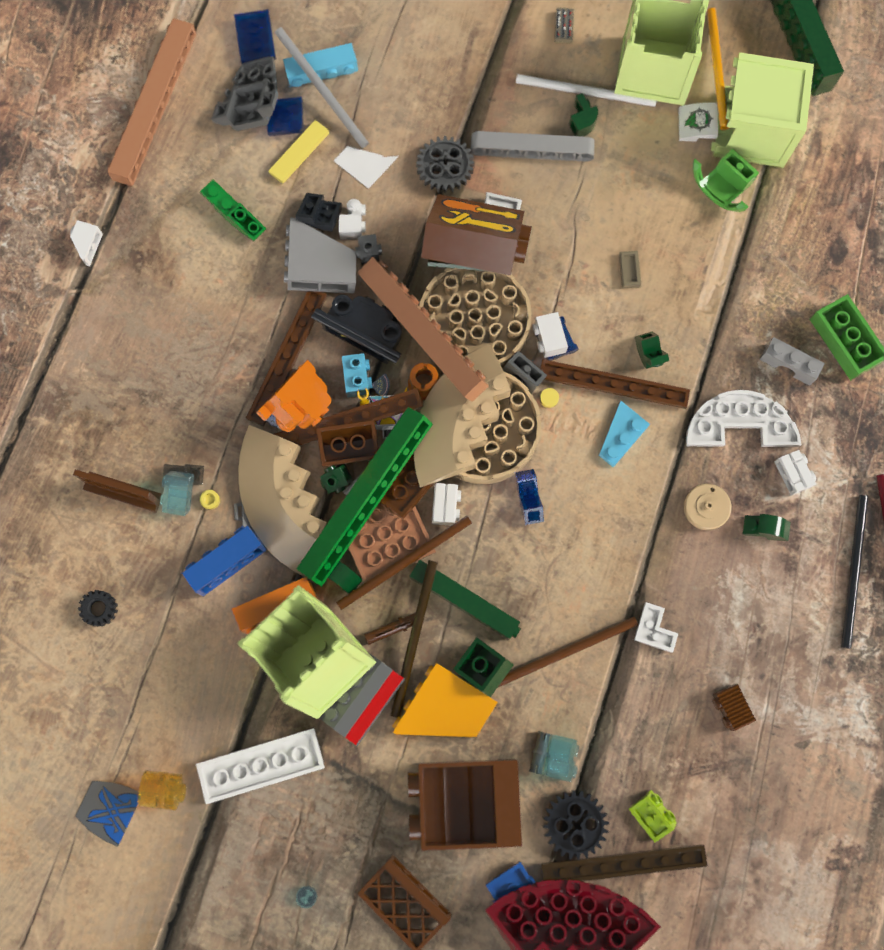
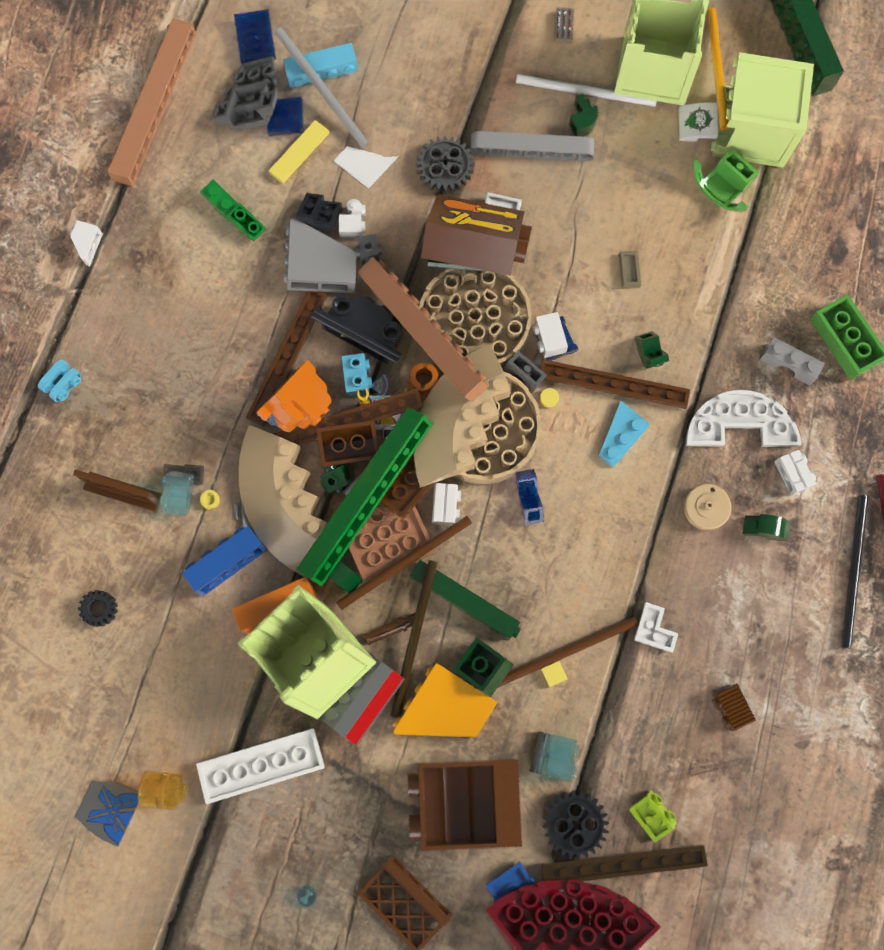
(59, 380): none -> medium azure brick
(554, 674): none -> light yellow tile

